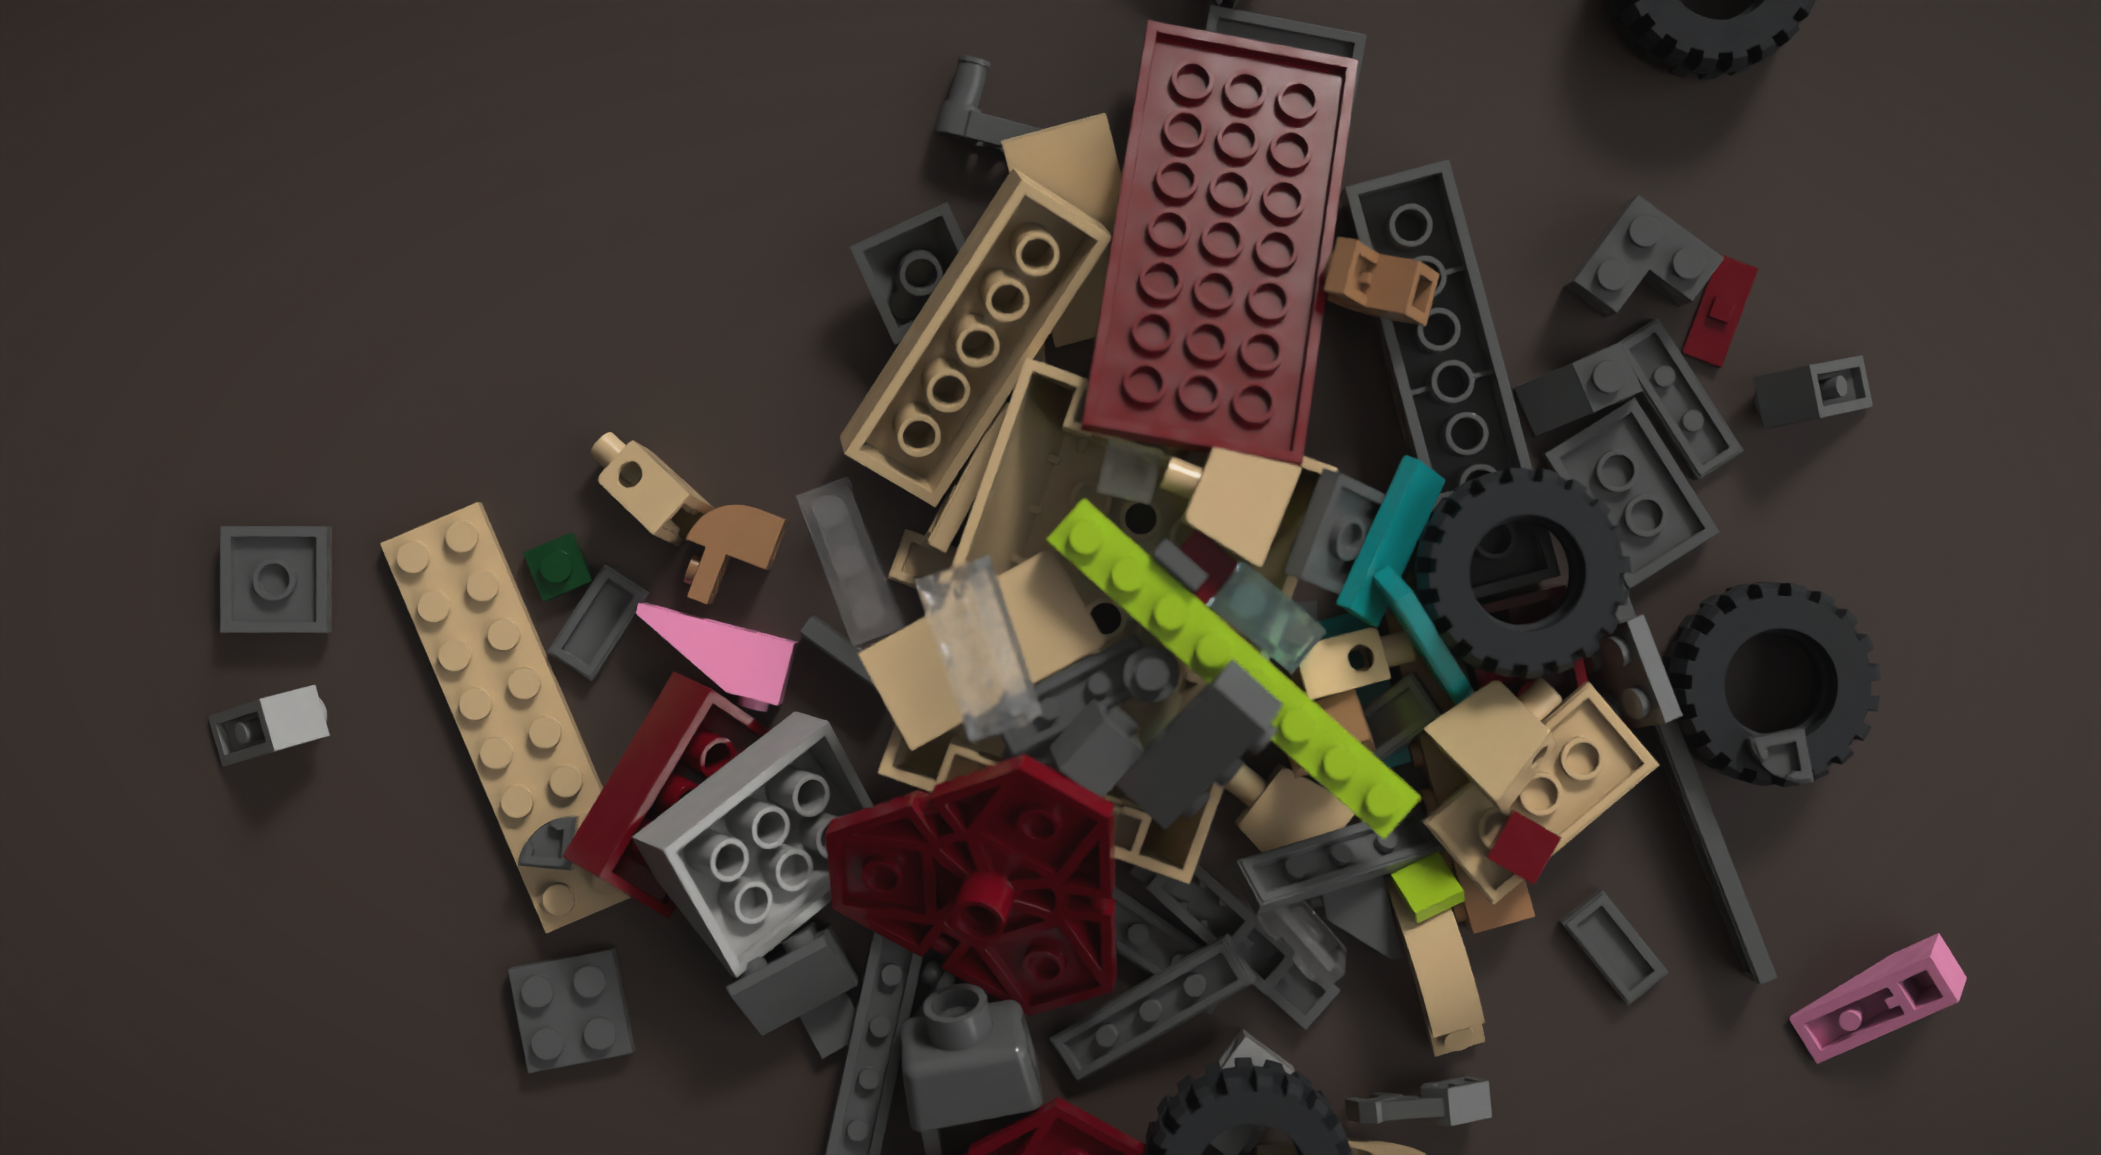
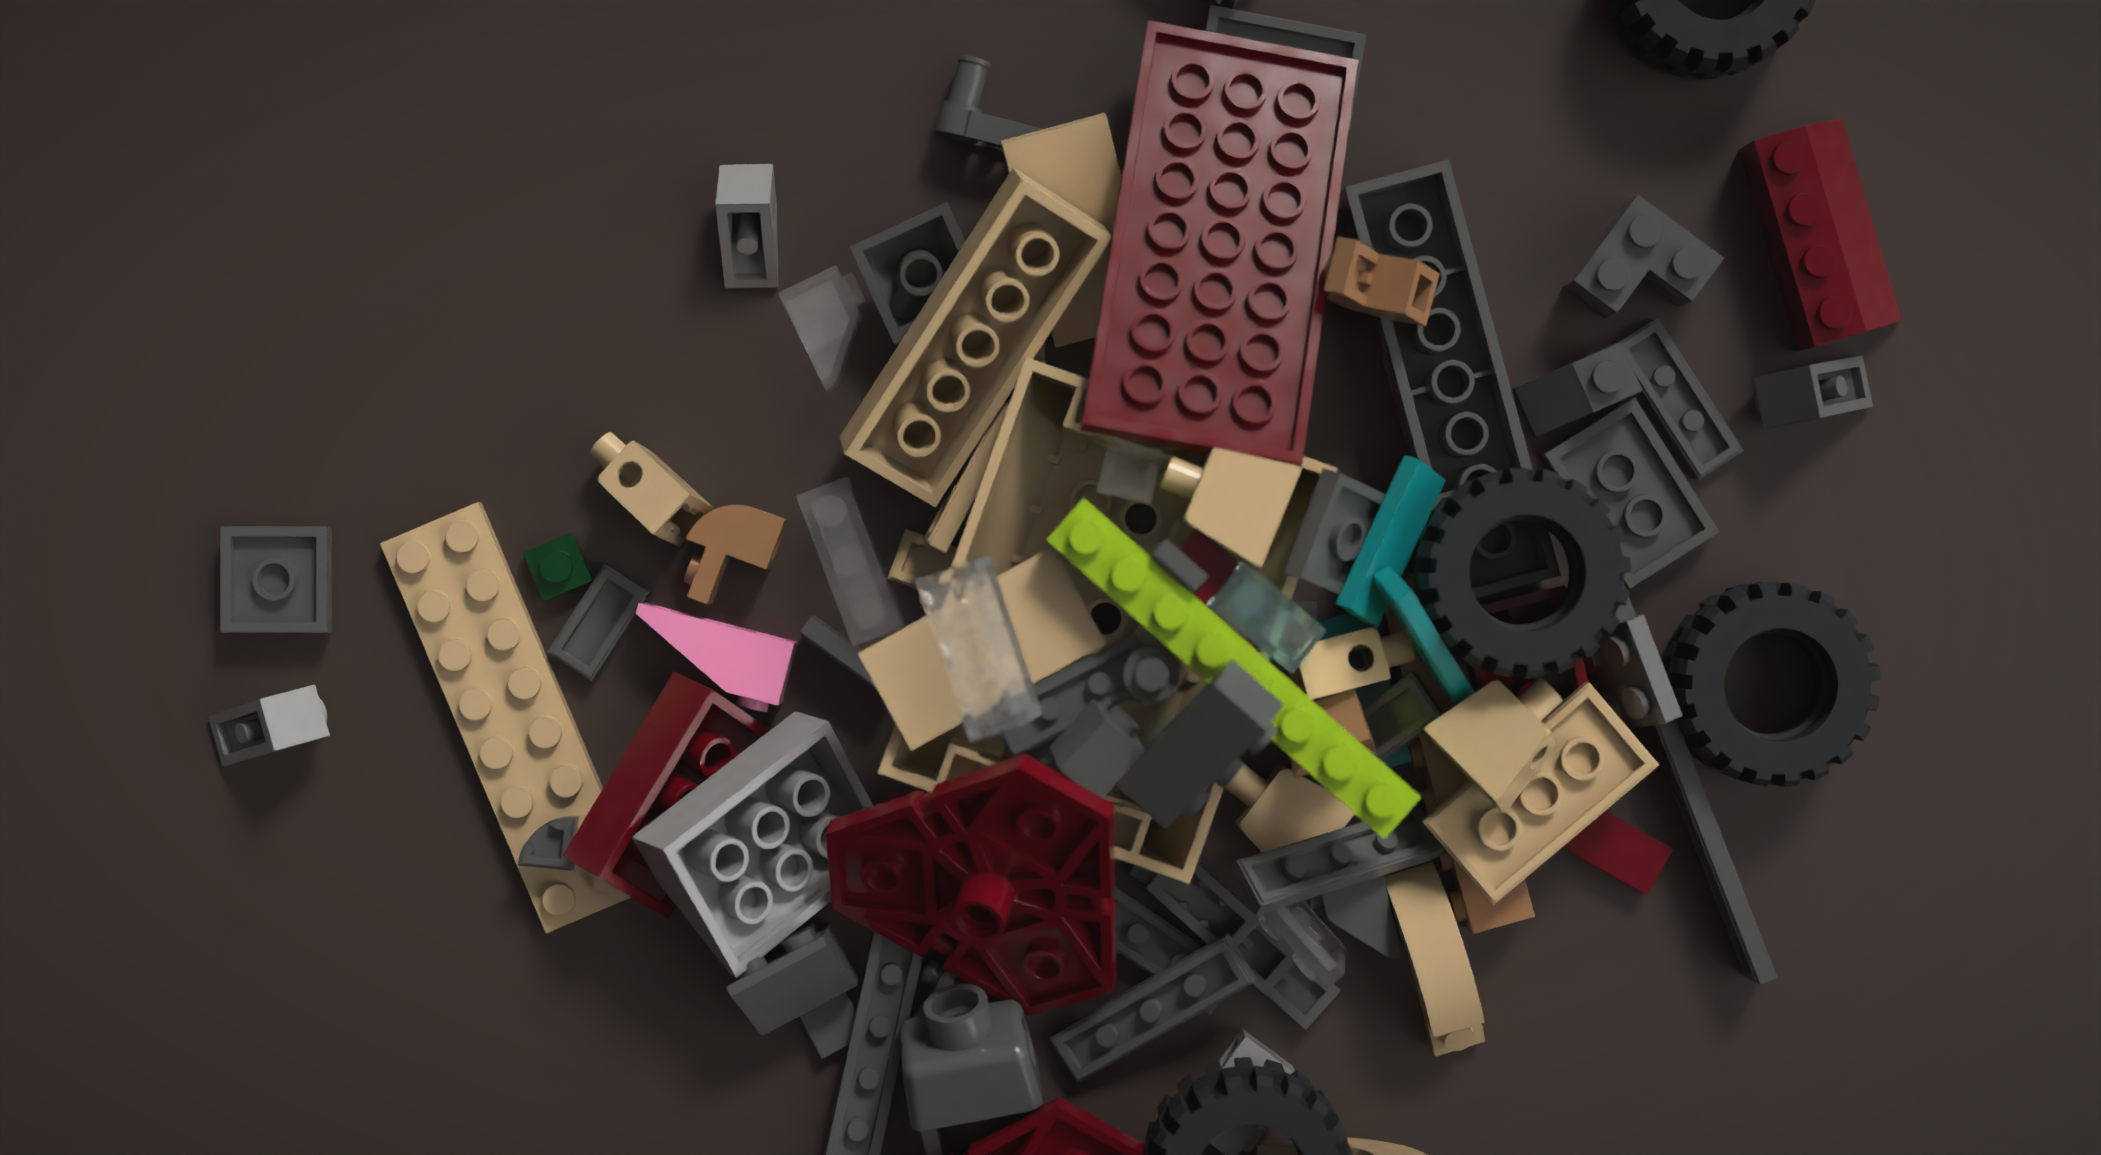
(571, 1010): dark grey plate -> none
(748, 225): none -> light grey slope
(826, 320): none -> clear slope
(1427, 887): lime tile -> none
(1440, 1104): dark grey piece -> none
(1522, 846): dark red tile -> none
(1613, 946): dark grey tile -> none
(1621, 851): none -> dark red tile
(1719, 312): dark red piece -> none
(1783, 754): dark grey tile -> none
(1819, 233): none -> dark red slope
(1881, 999): bright pink slope -> none

